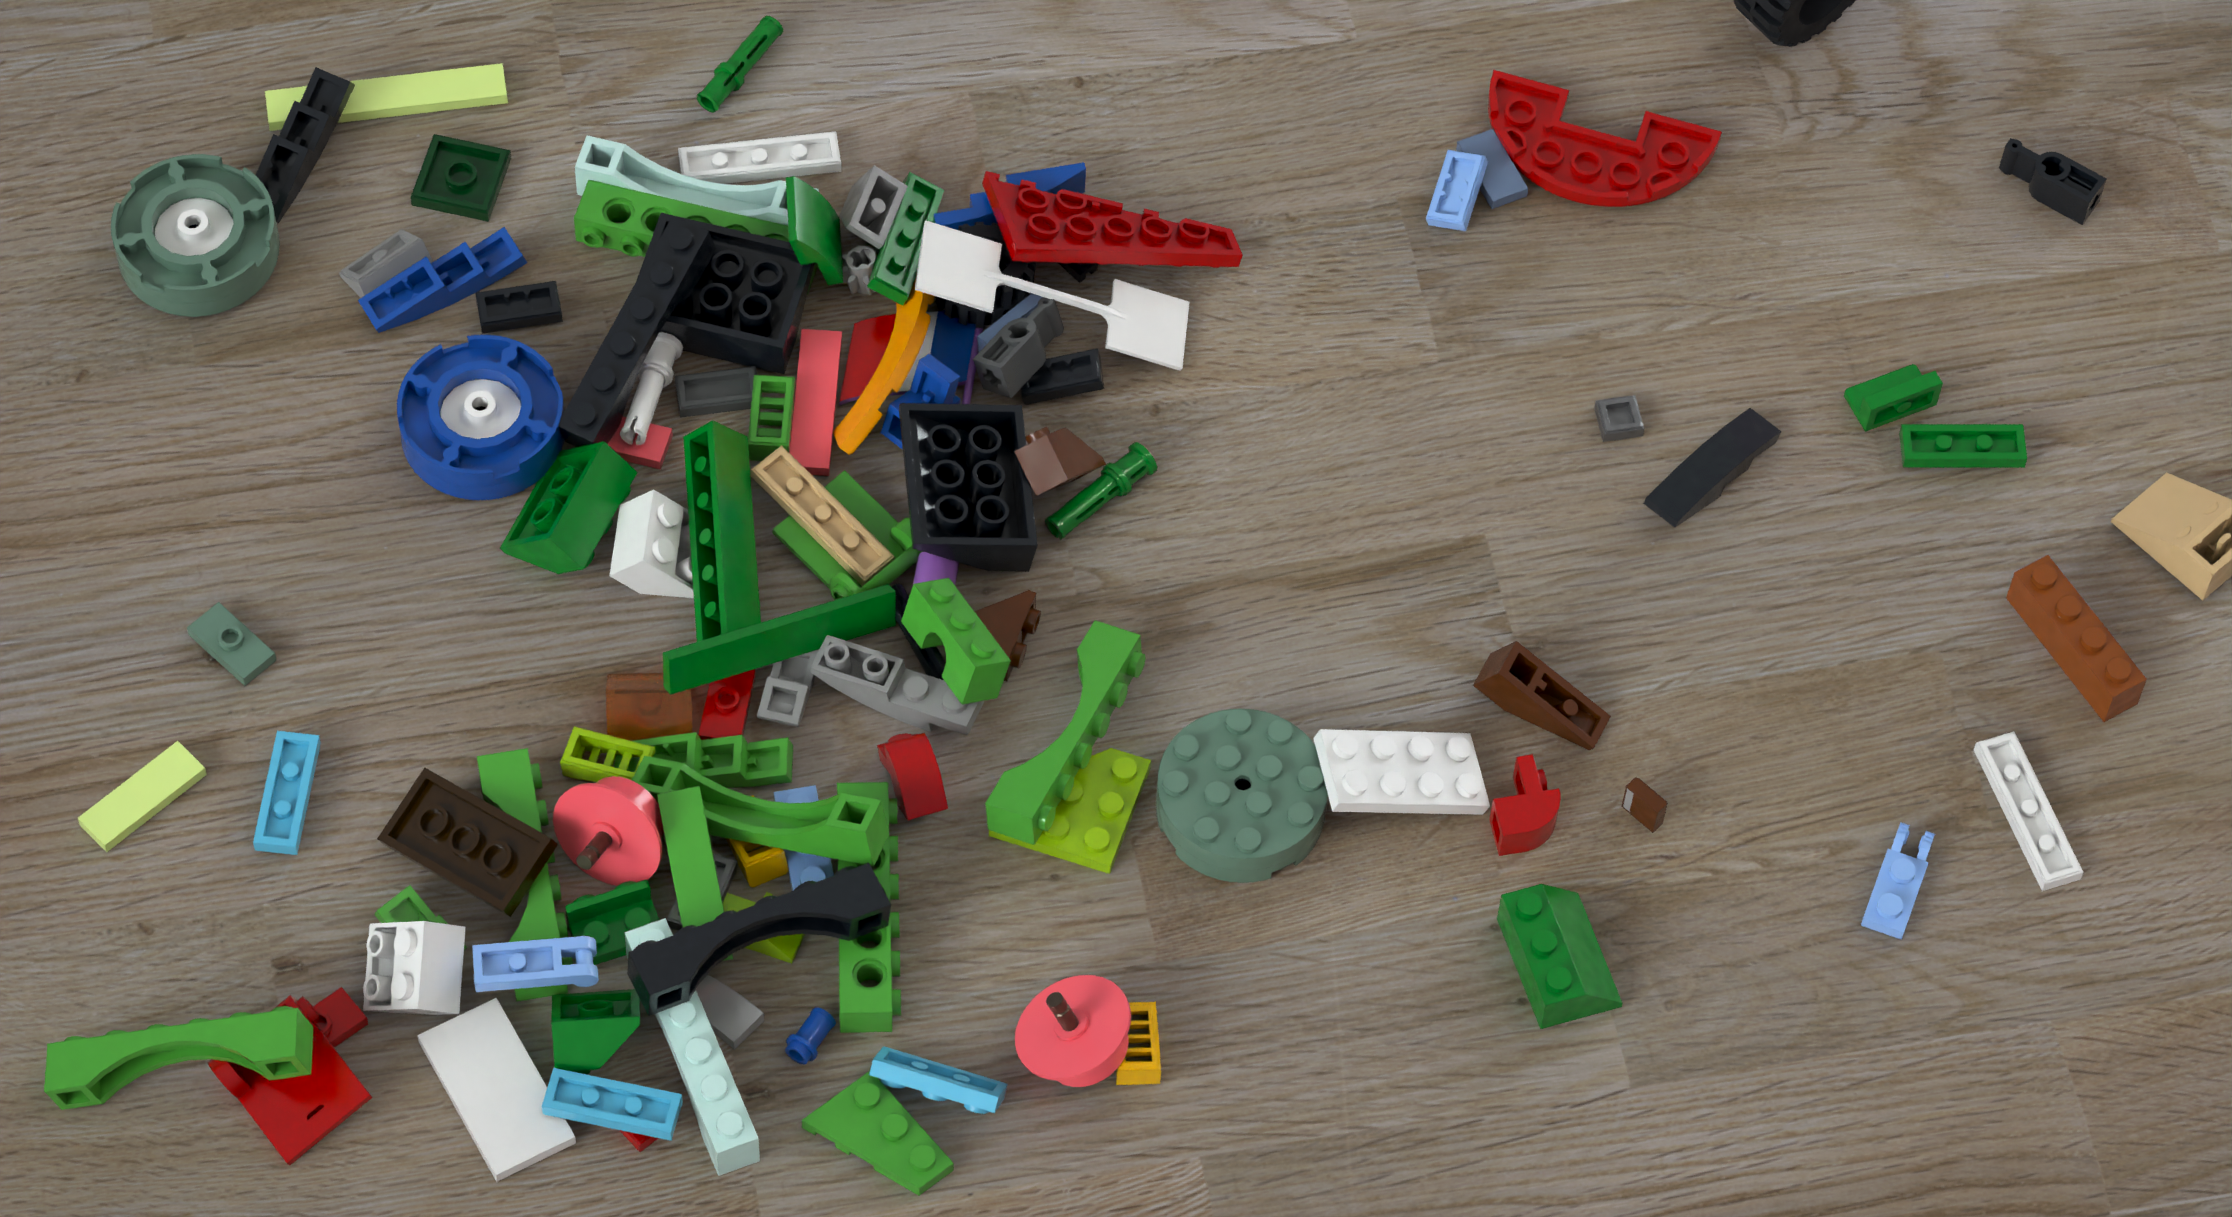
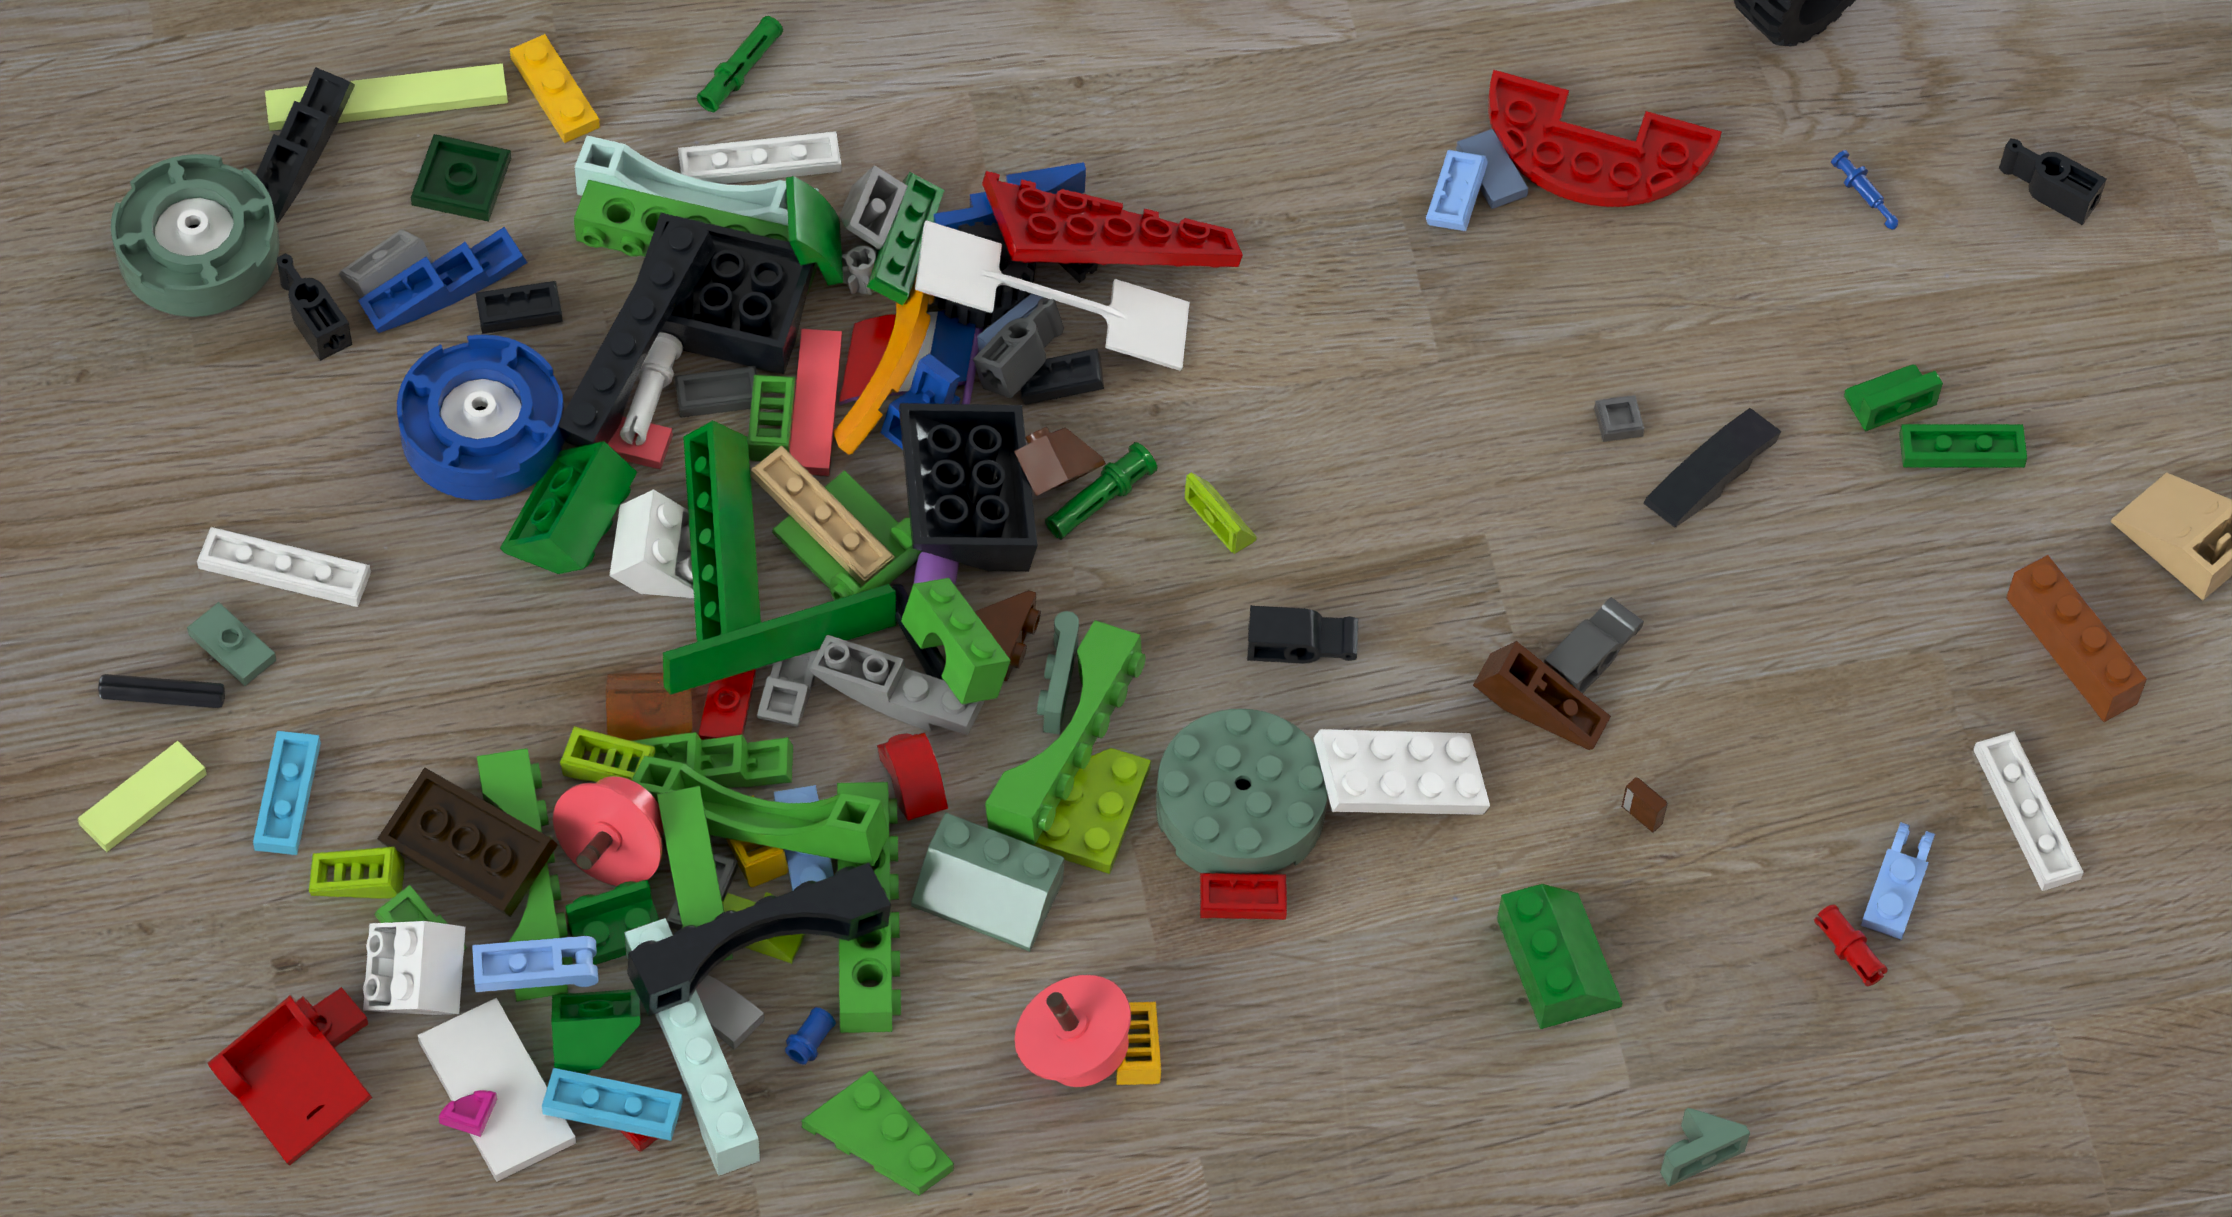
(95, 1068): bright green arch -> none
(161, 691): none -> black axle
(284, 566): none -> white tile
(314, 311): none -> black piece
(357, 887): none -> lime slope
(469, 1112): none -> dark pink tile
(554, 88): none -> yellow plate
(938, 1080): medium azure plate -> none
(988, 881): none -> sand green slope
(1059, 671): none -> sand green plate
(1217, 514): none -> lime slope
(1243, 896): none -> red plate
(1299, 635): none -> black piece
(1530, 816): red brick -> none
(1594, 644): none -> dark grey piece
(1710, 1143): none -> sand green slope
(1850, 945): none -> red pin
(1858, 180): none -> blue piece

